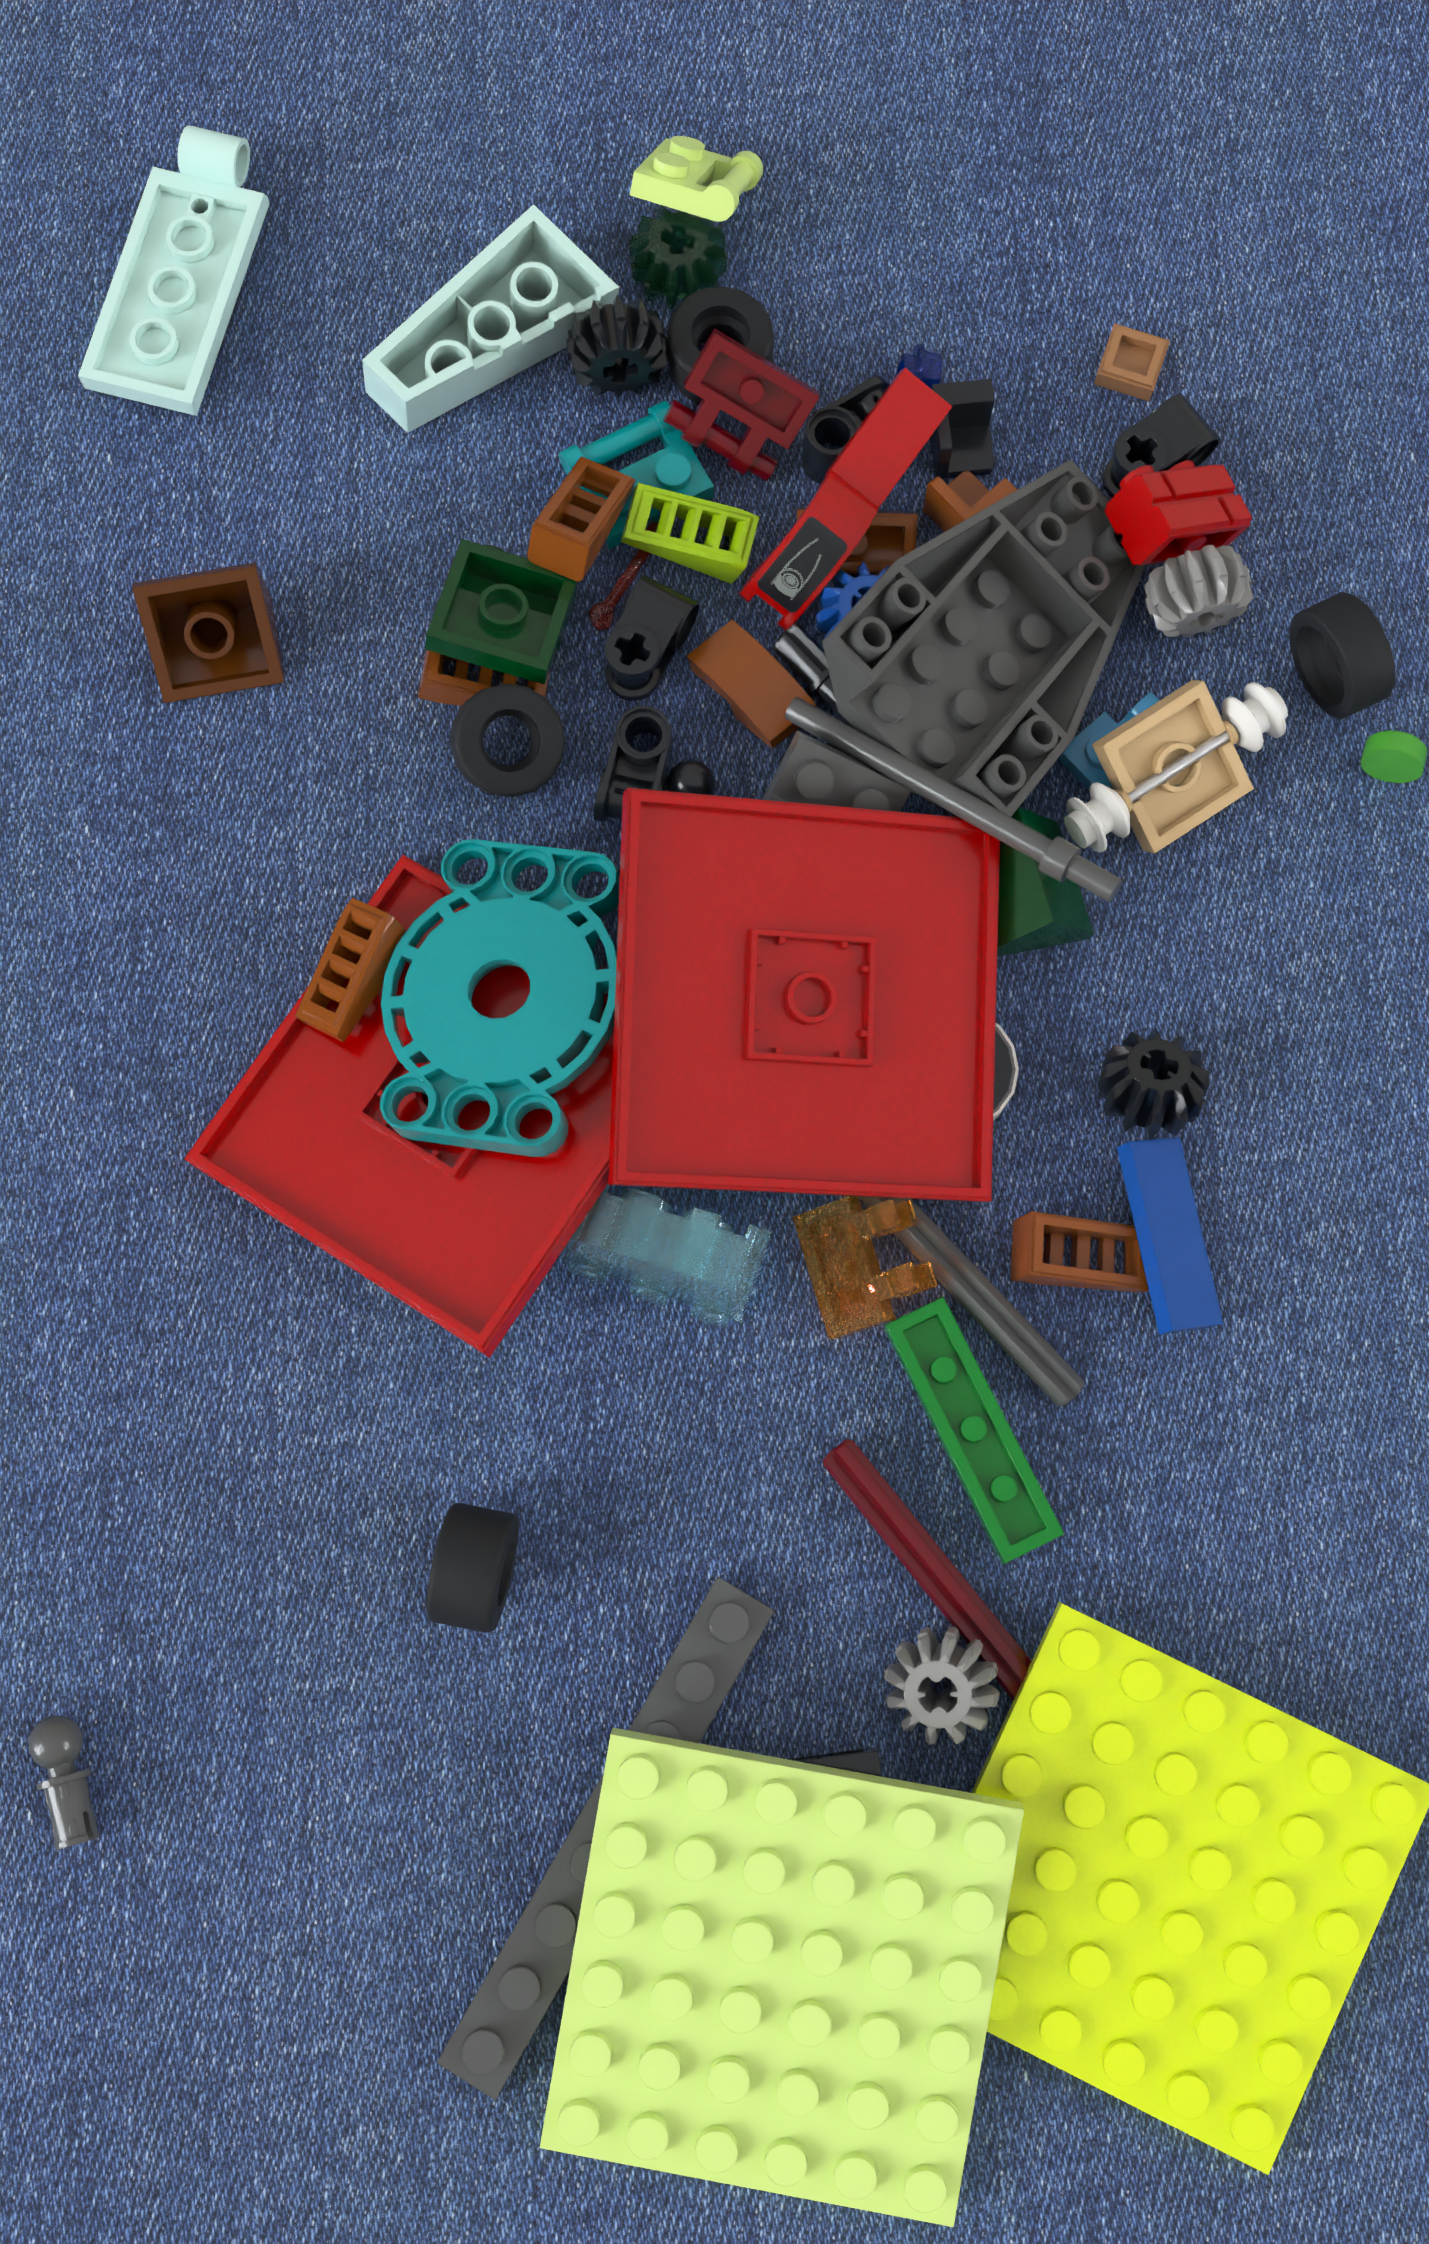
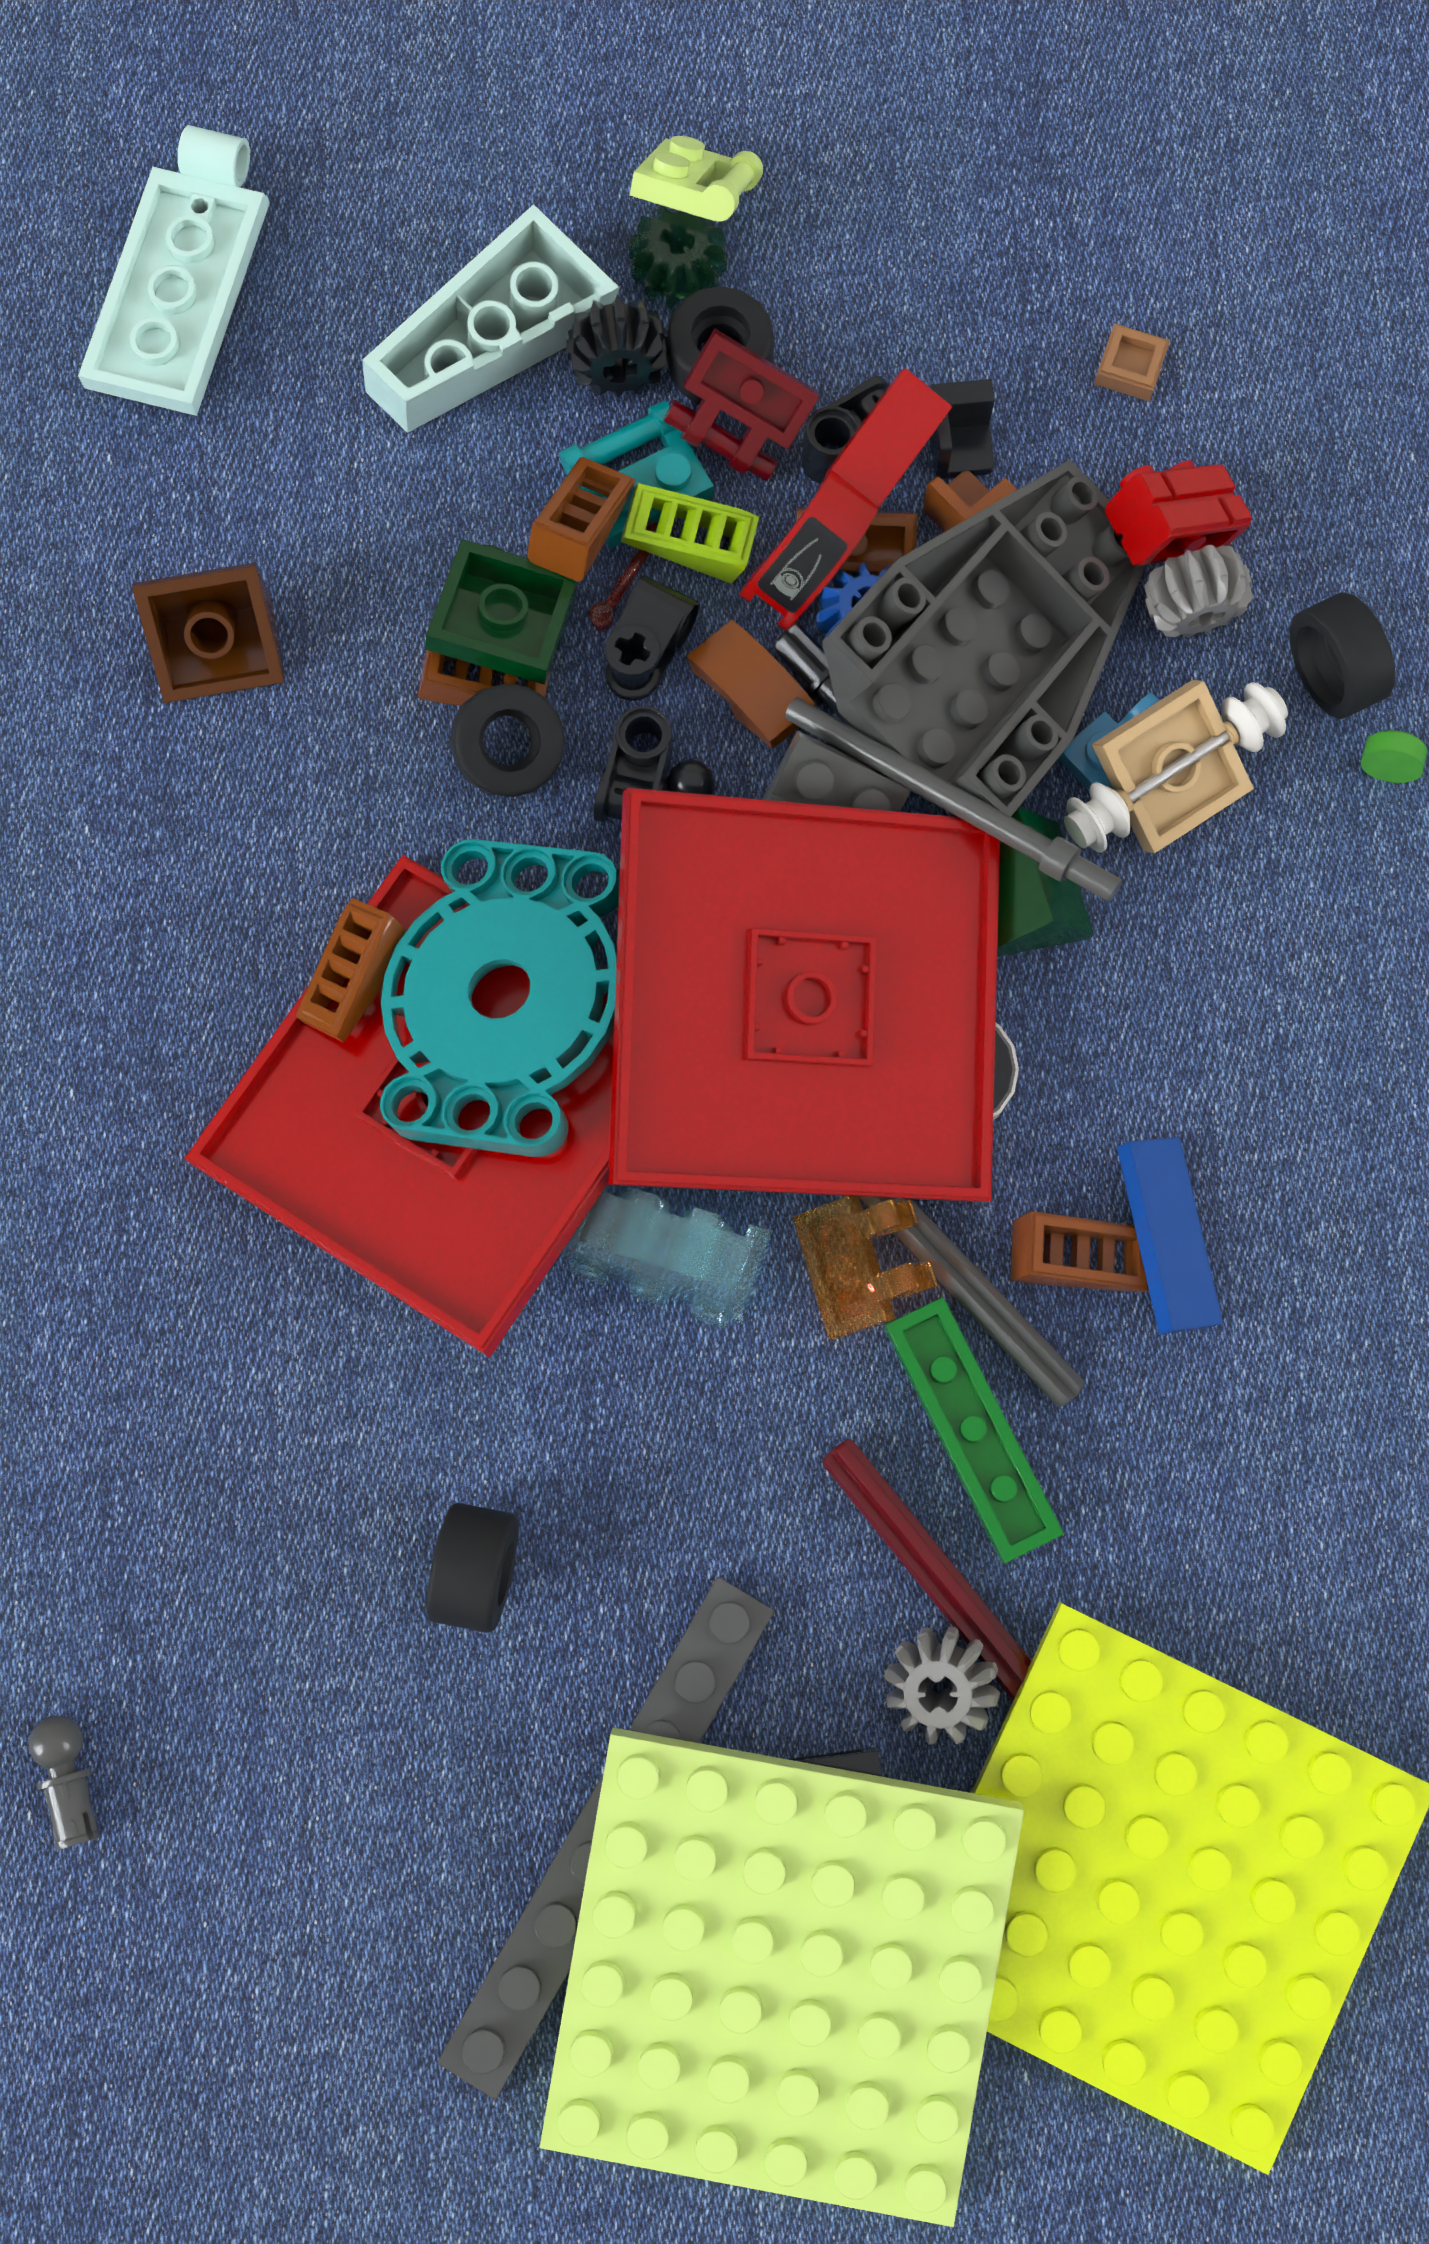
(923, 364): clear blue plate -> none
(1153, 1083): black gear -> none
(1162, 440): black piece -> none

